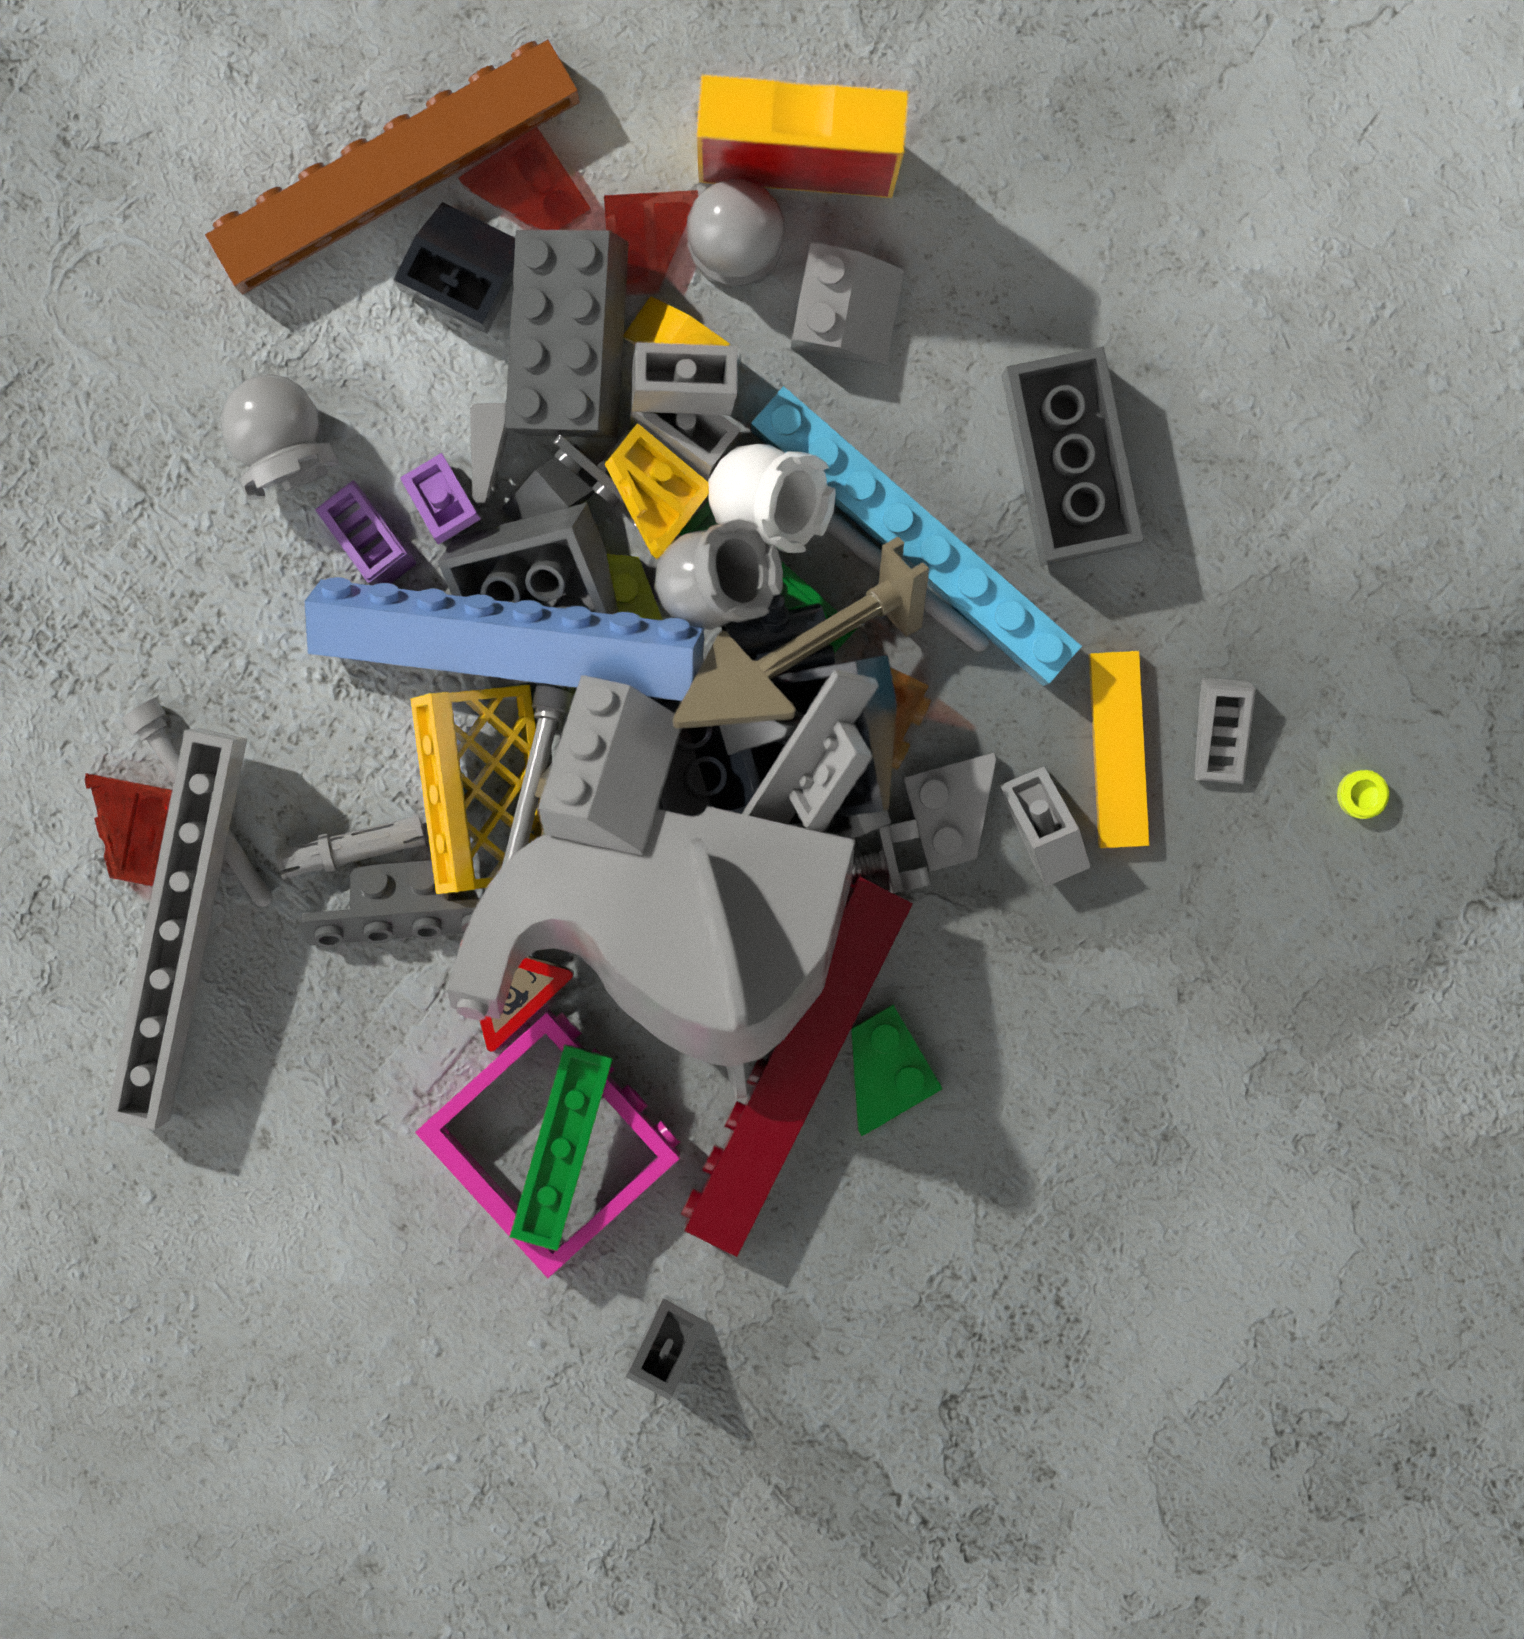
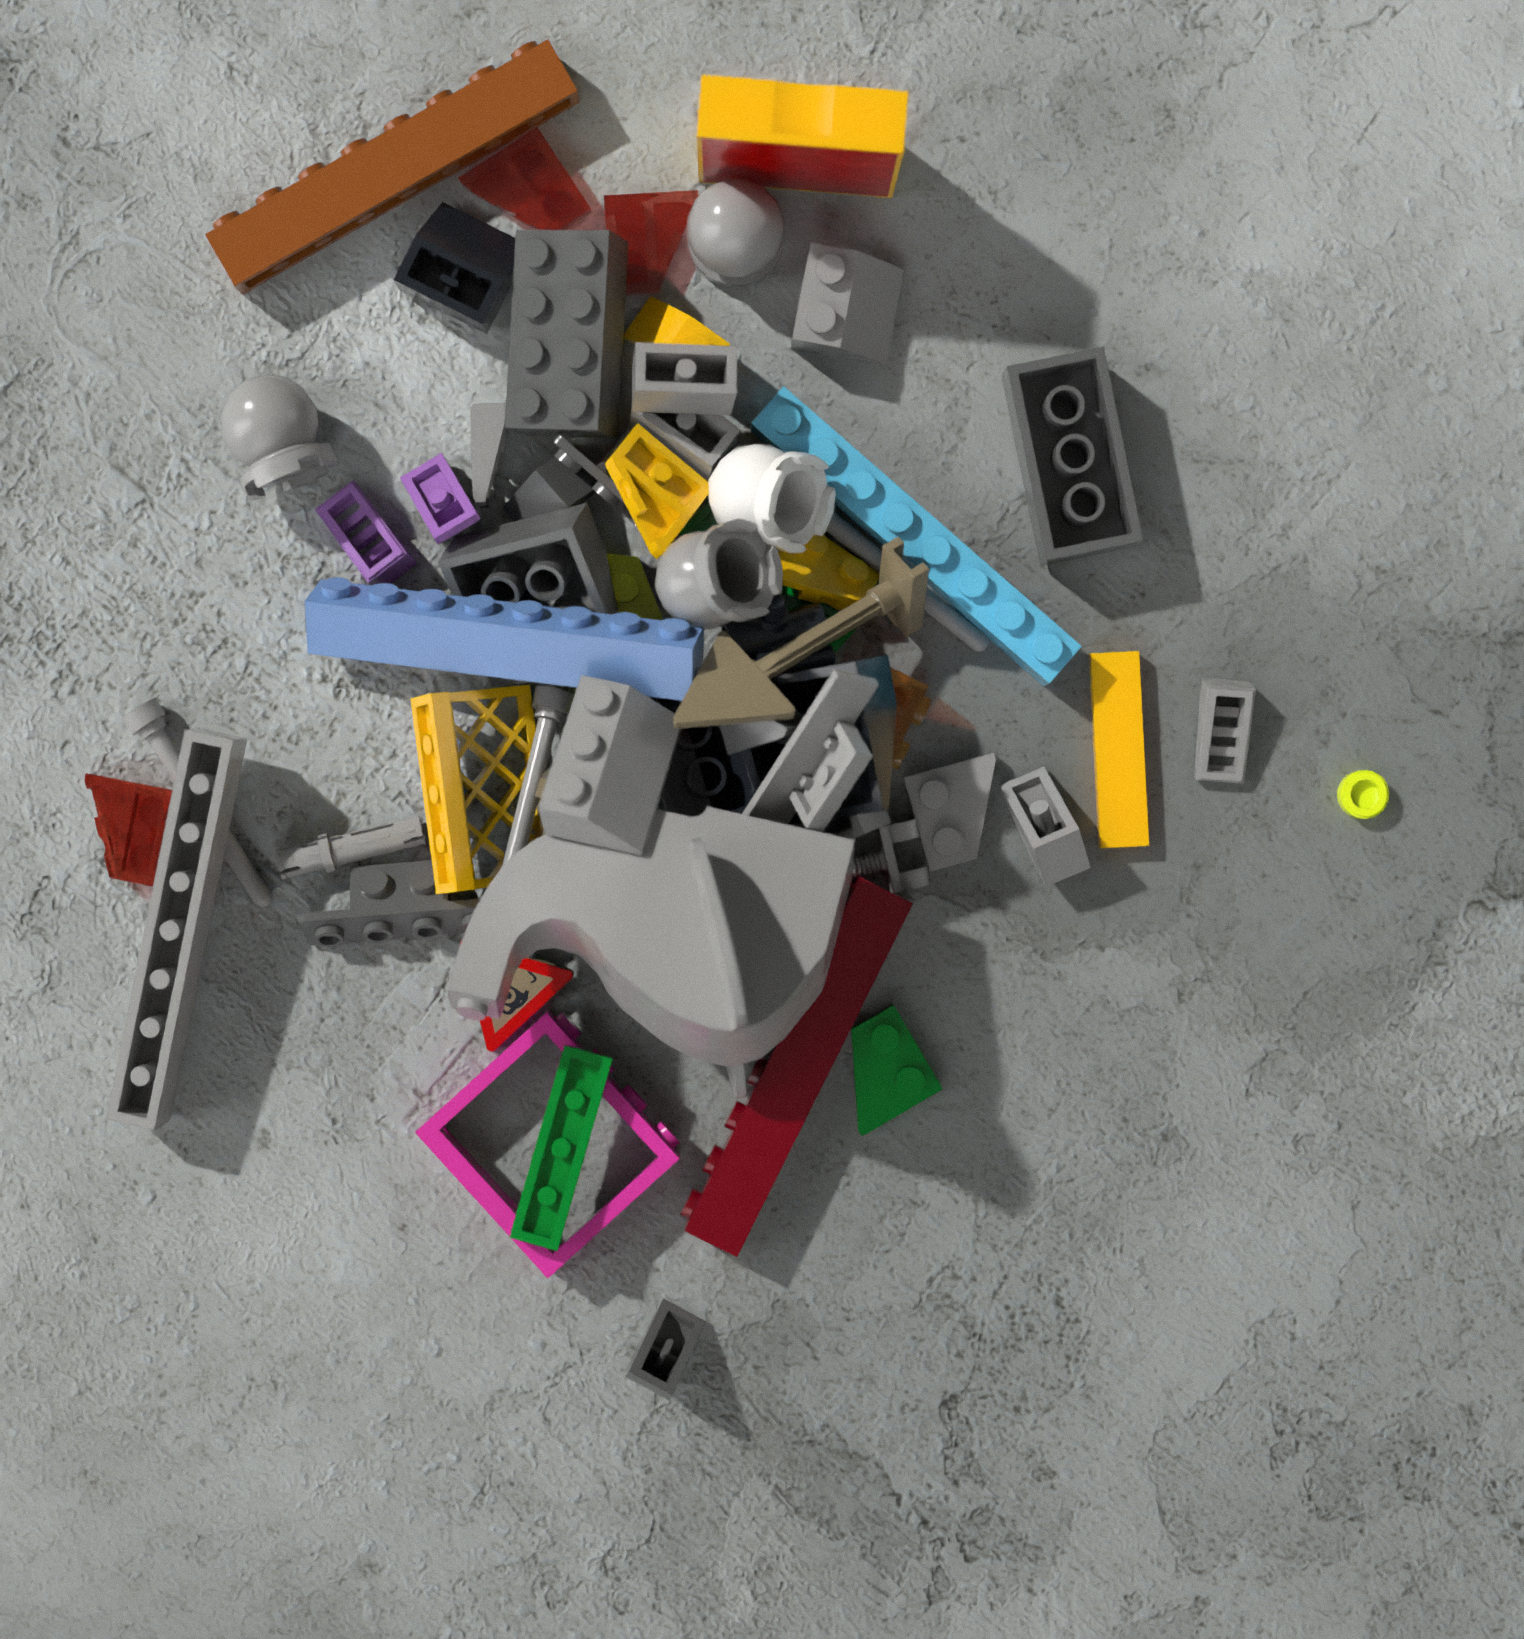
(827, 574): none -> yellow wing

